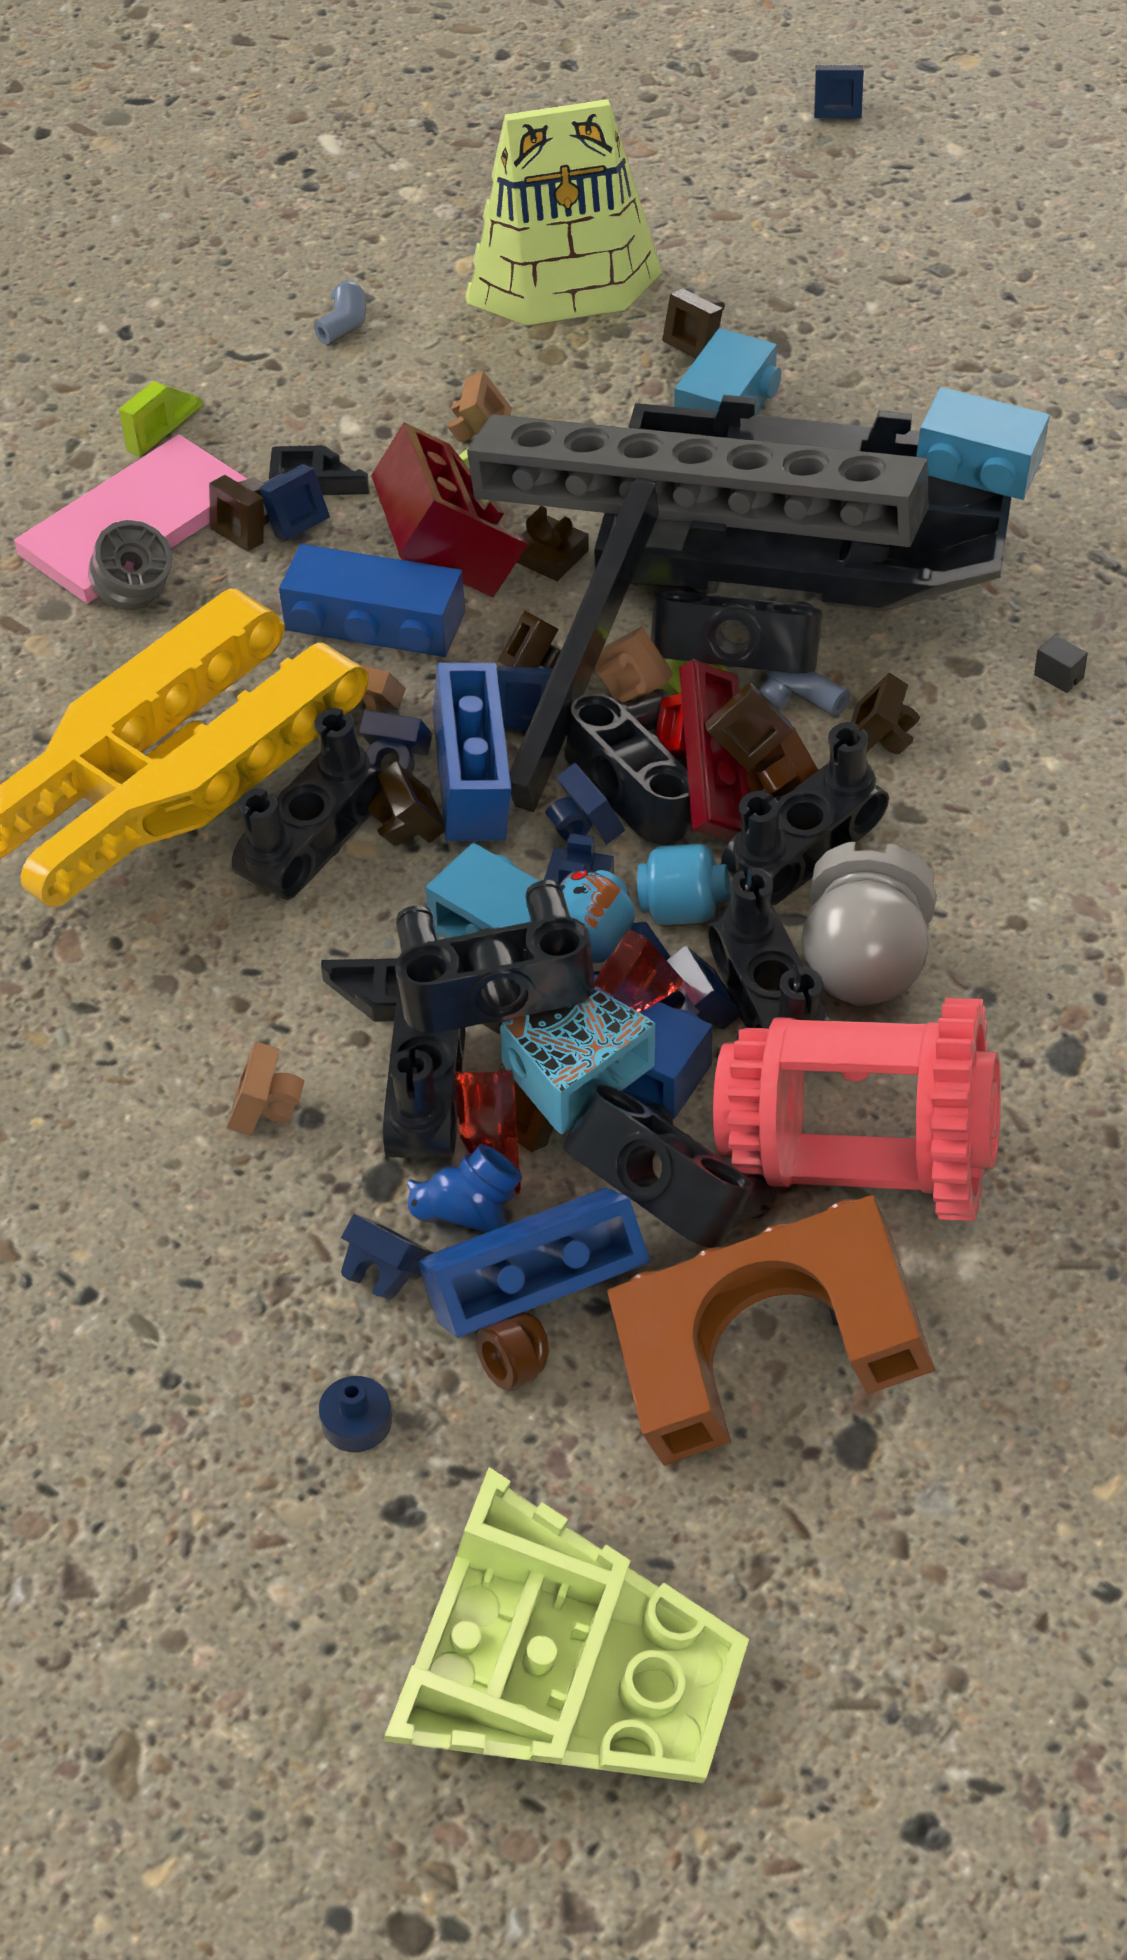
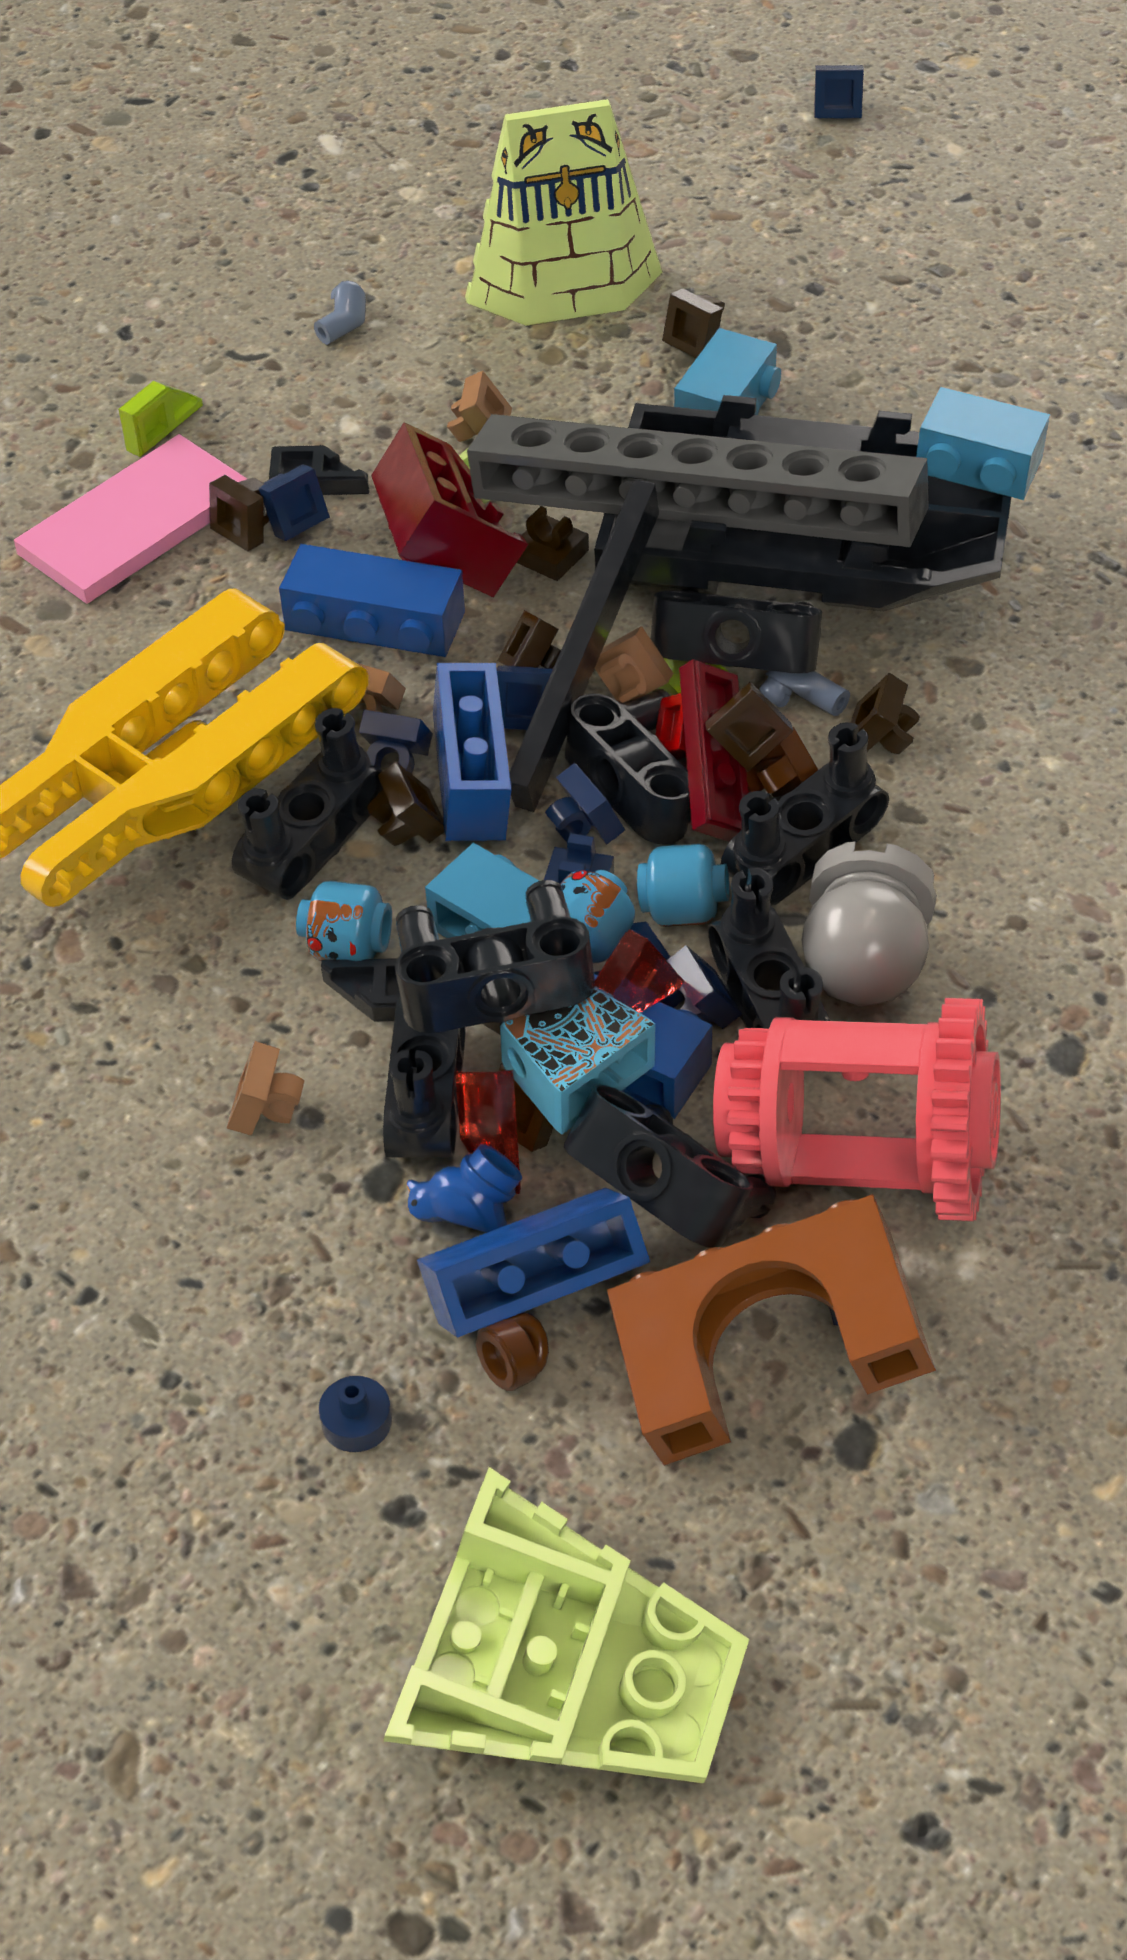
(134, 543): dark grey wheel -> none
(344, 922): none -> dark azure head
(379, 1245): dark blue tile -> none
(1060, 663): black piece -> none

